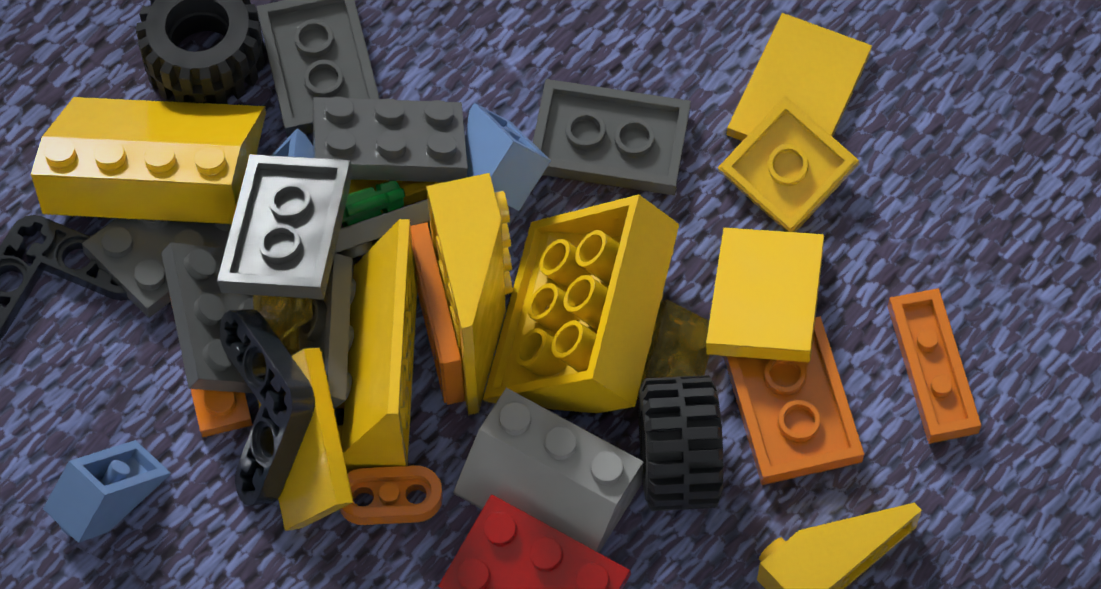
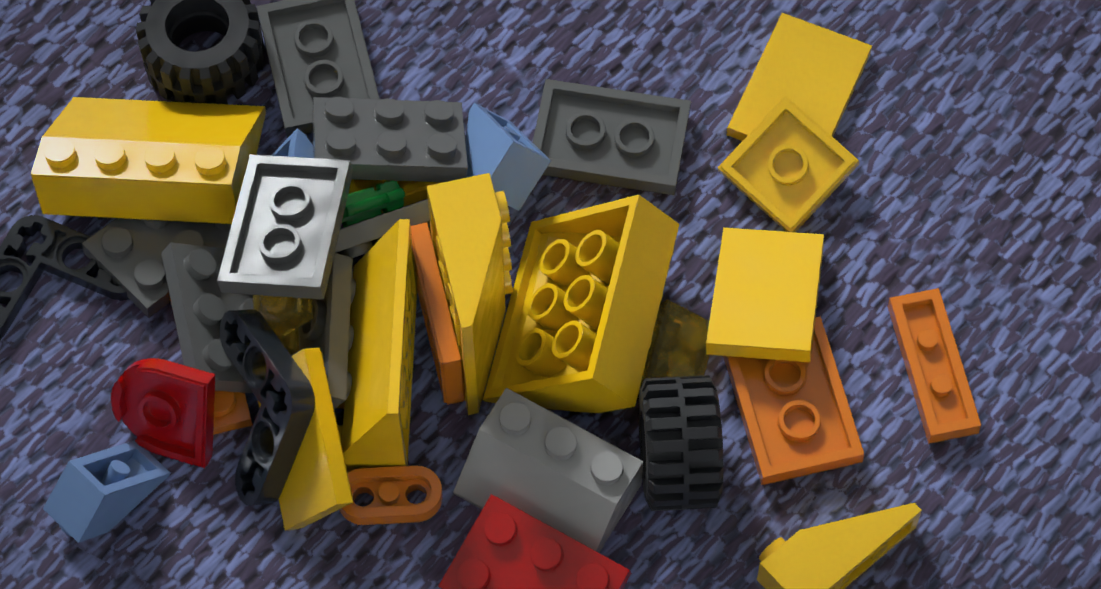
(168, 409): none -> red tile

